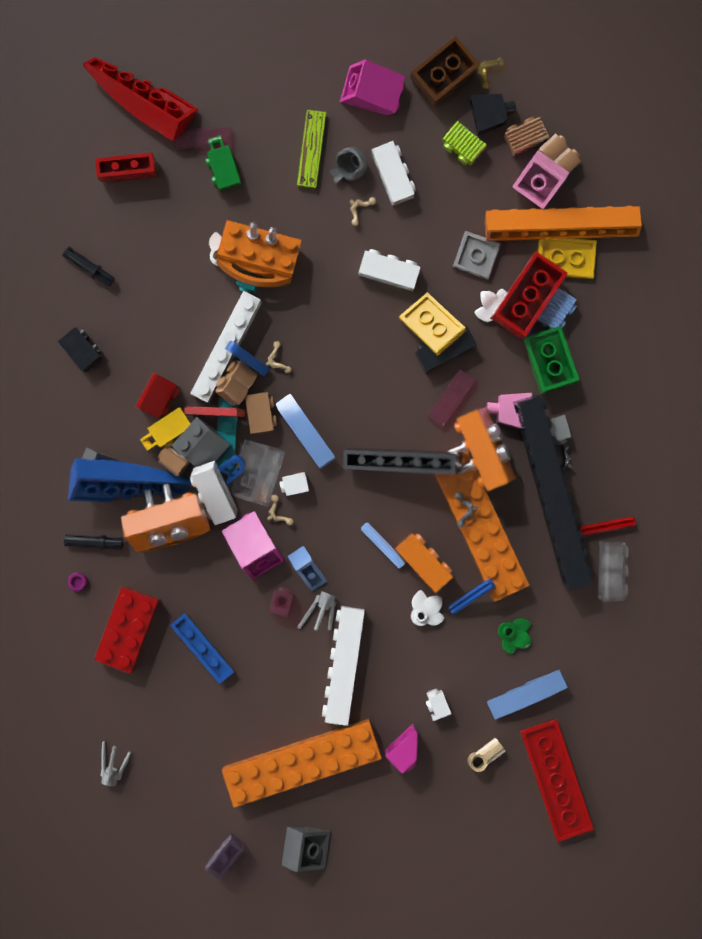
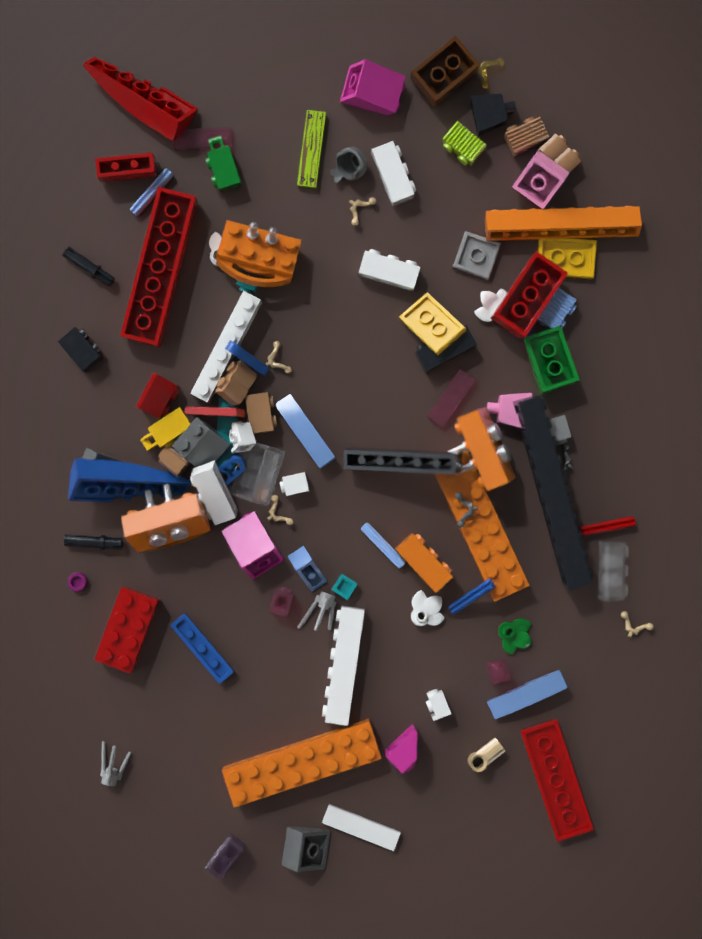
(151, 191): none -> light blue axle
(159, 267): none -> red brick
(241, 437): none -> white brick
(344, 586): none -> teal plate
(361, 827): none -> white tile
(497, 671): none -> clear pink brick
(649, 626): none -> tan piece

